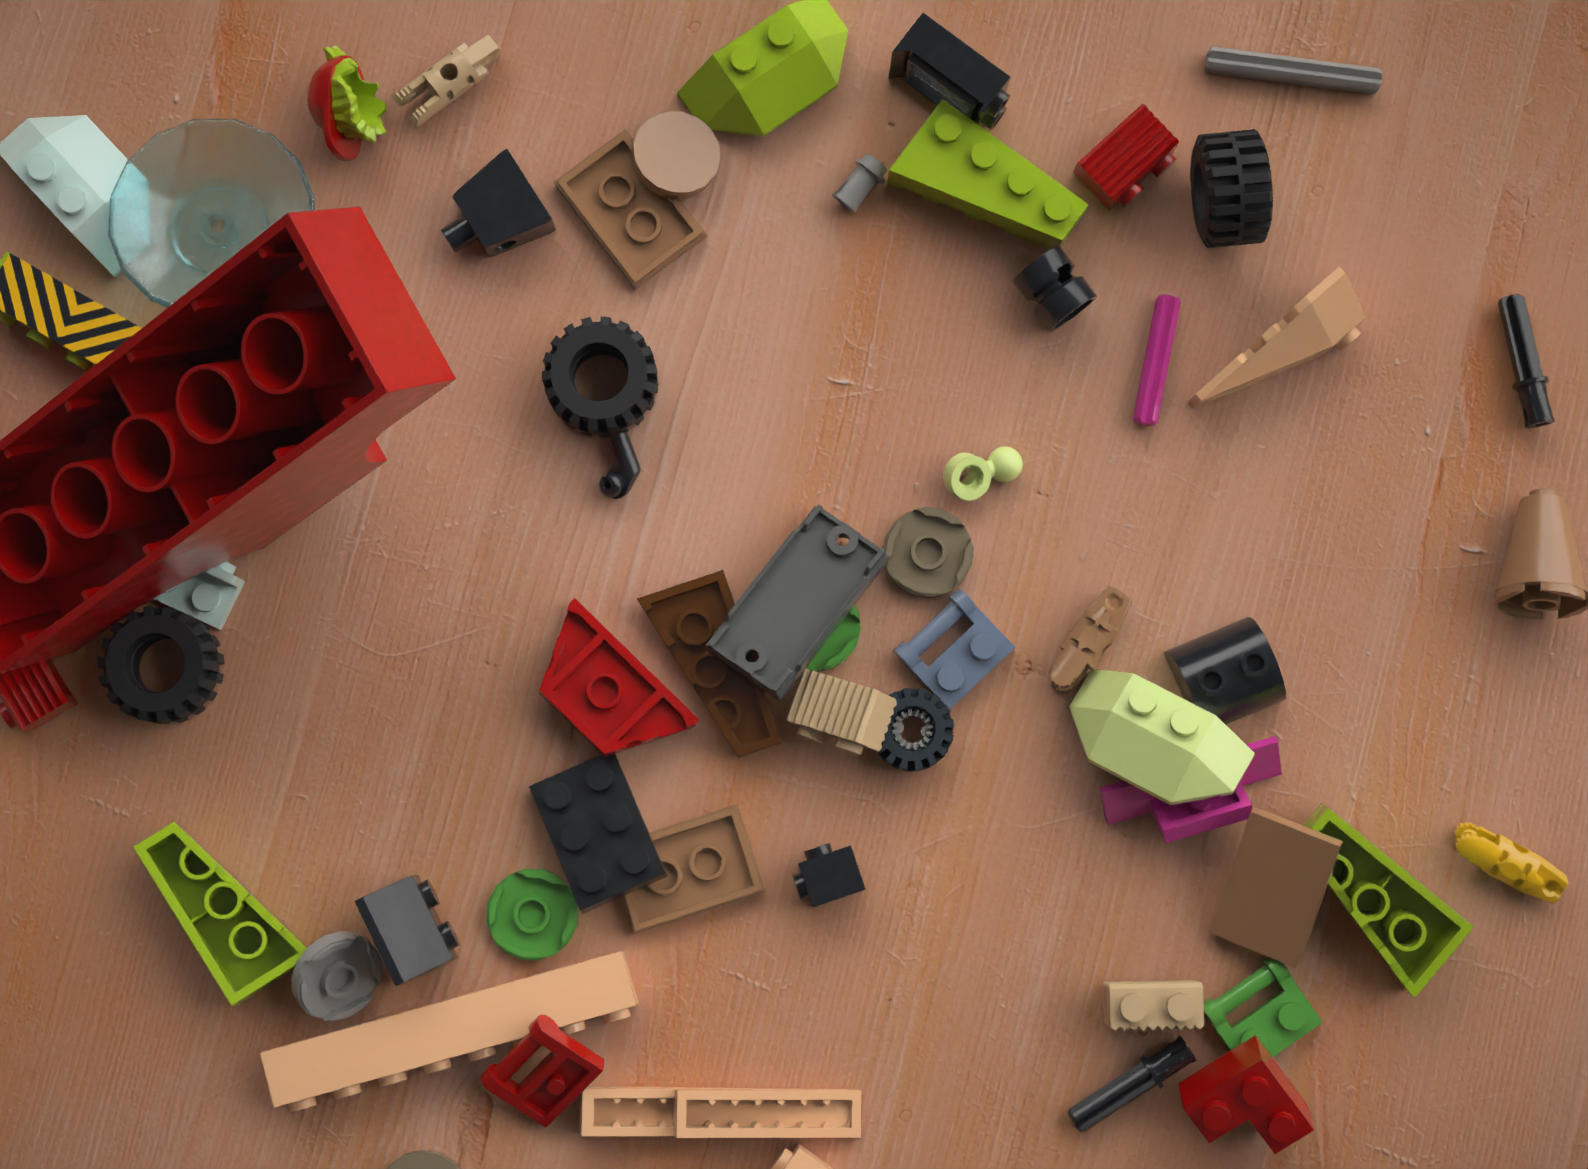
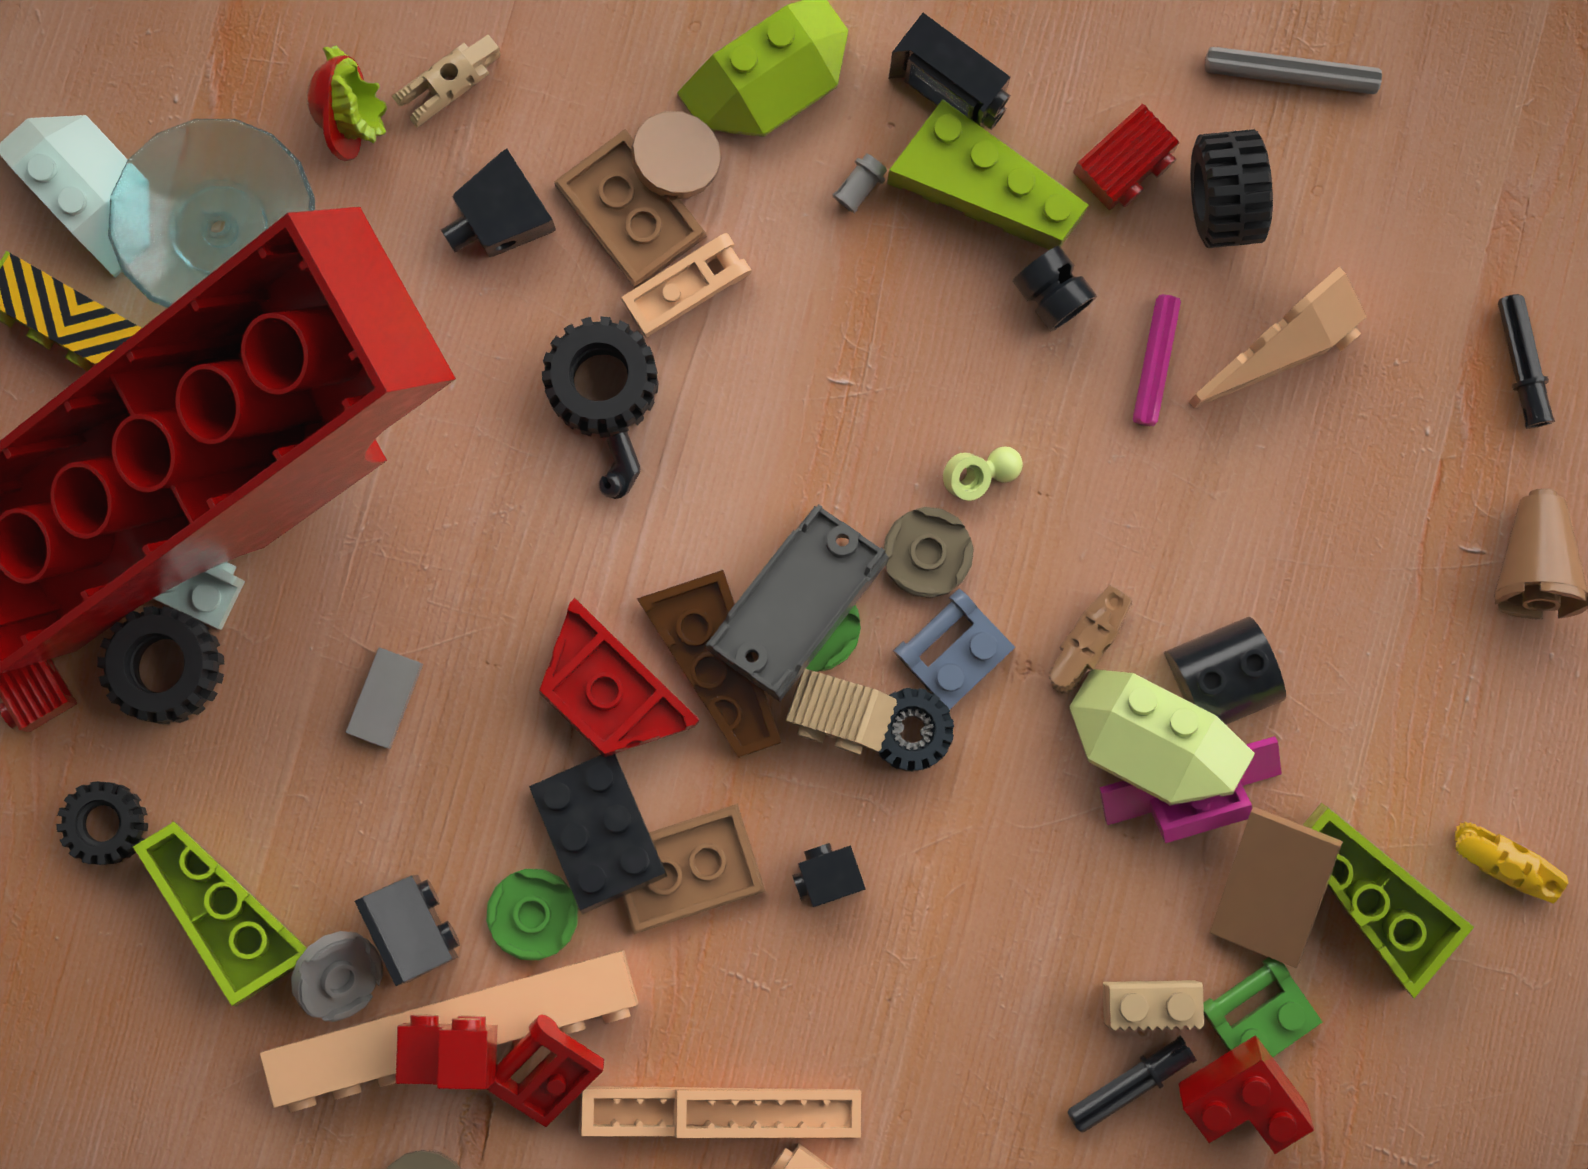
(74, 823): none -> black tyre
(384, 698): none -> light grey tile
(447, 1054): none -> red brick
(685, 285): none -> light nougat plate

